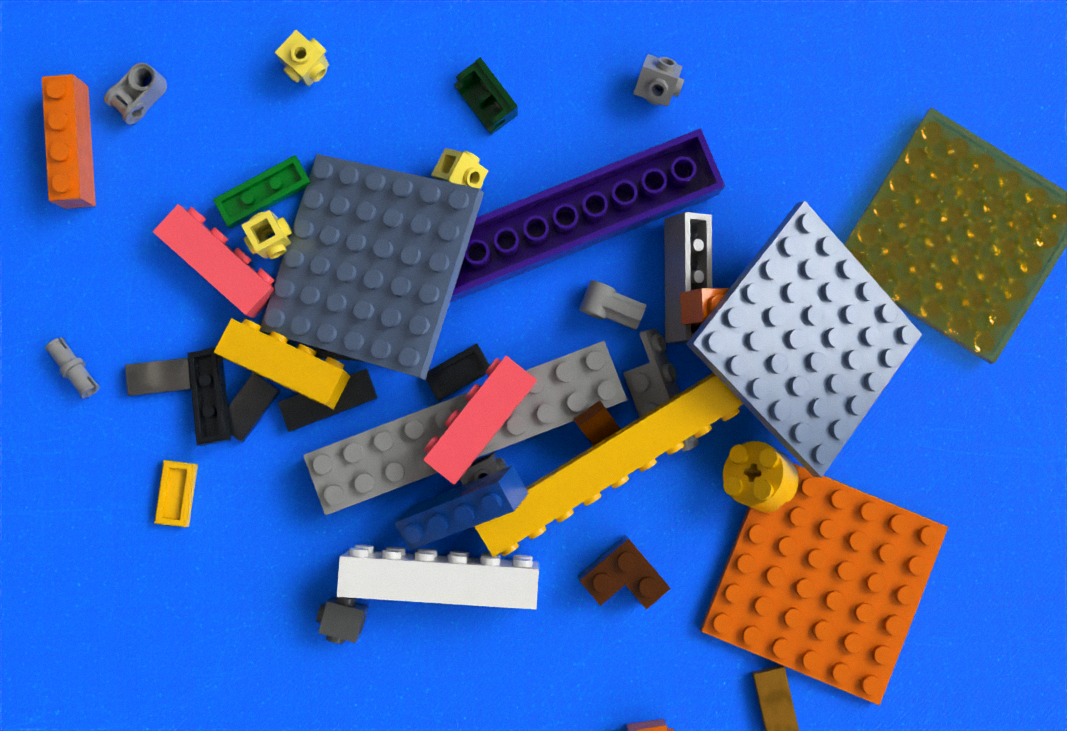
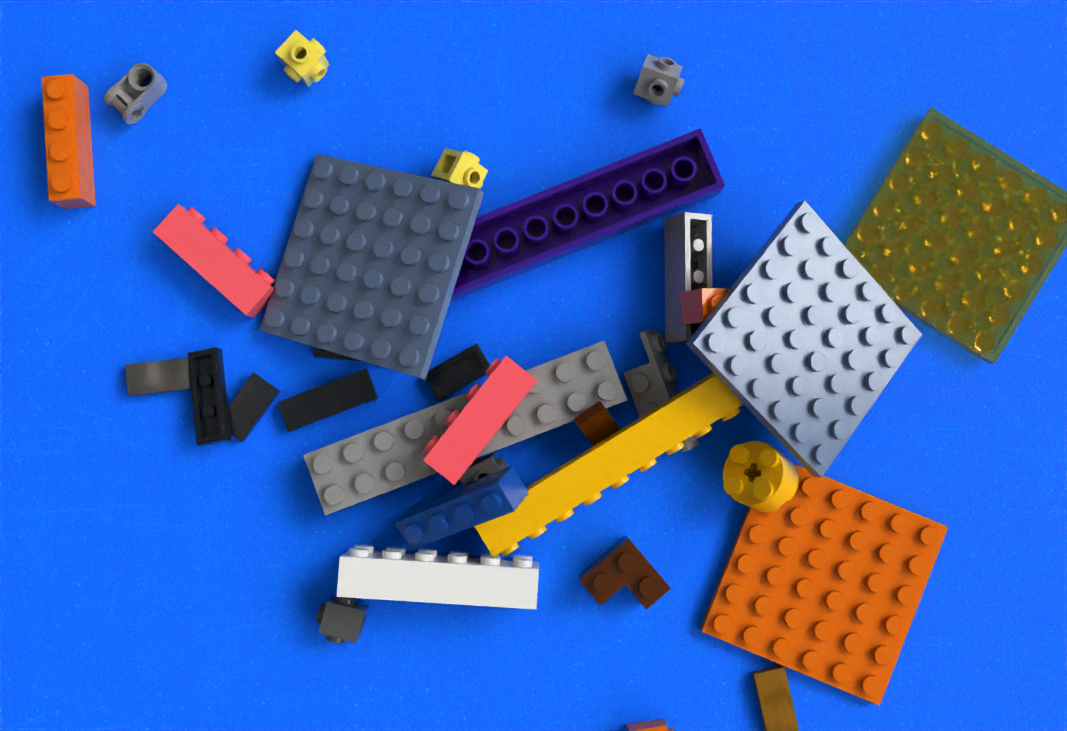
(72, 367): light grey pin -> none
(176, 493): yellow tile -> none
(258, 230): light yellow brick -> none
(262, 191): green plate -> none
(283, 363): yellow brick -> none
(486, 96): dark green hinge -> none
(603, 302): light grey piece -> none

